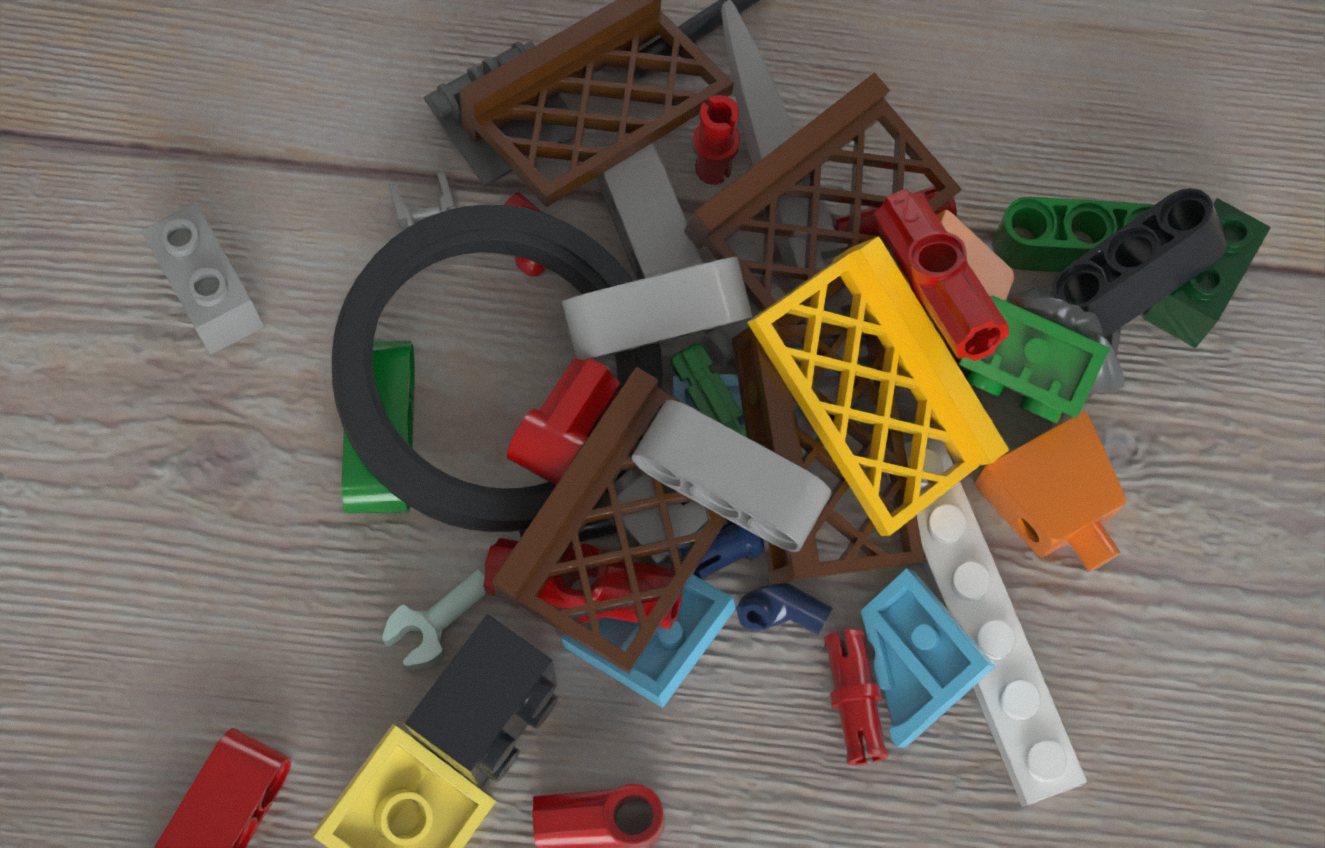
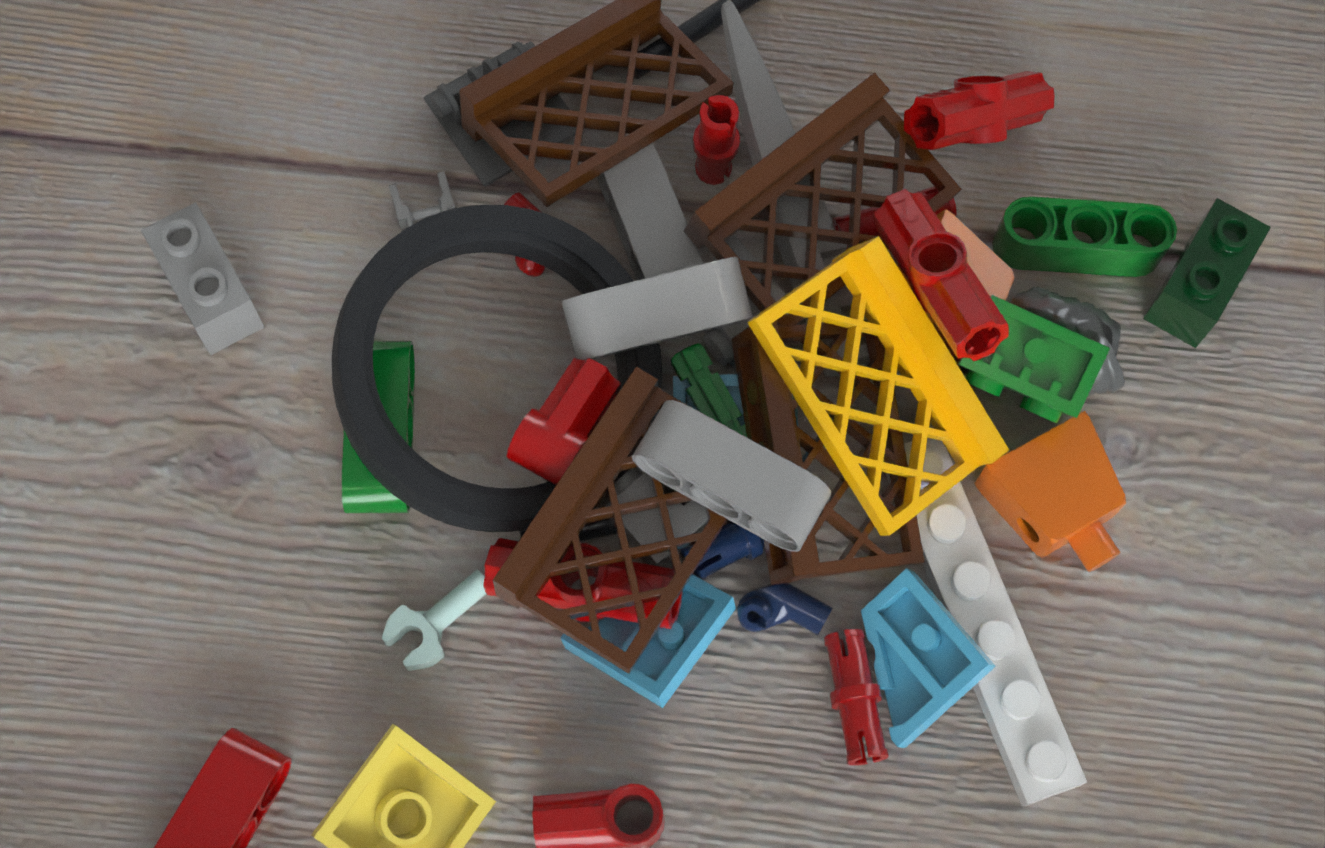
(485, 703): black brick -> none
(978, 110): none -> red piece
(1145, 259): black beam -> none

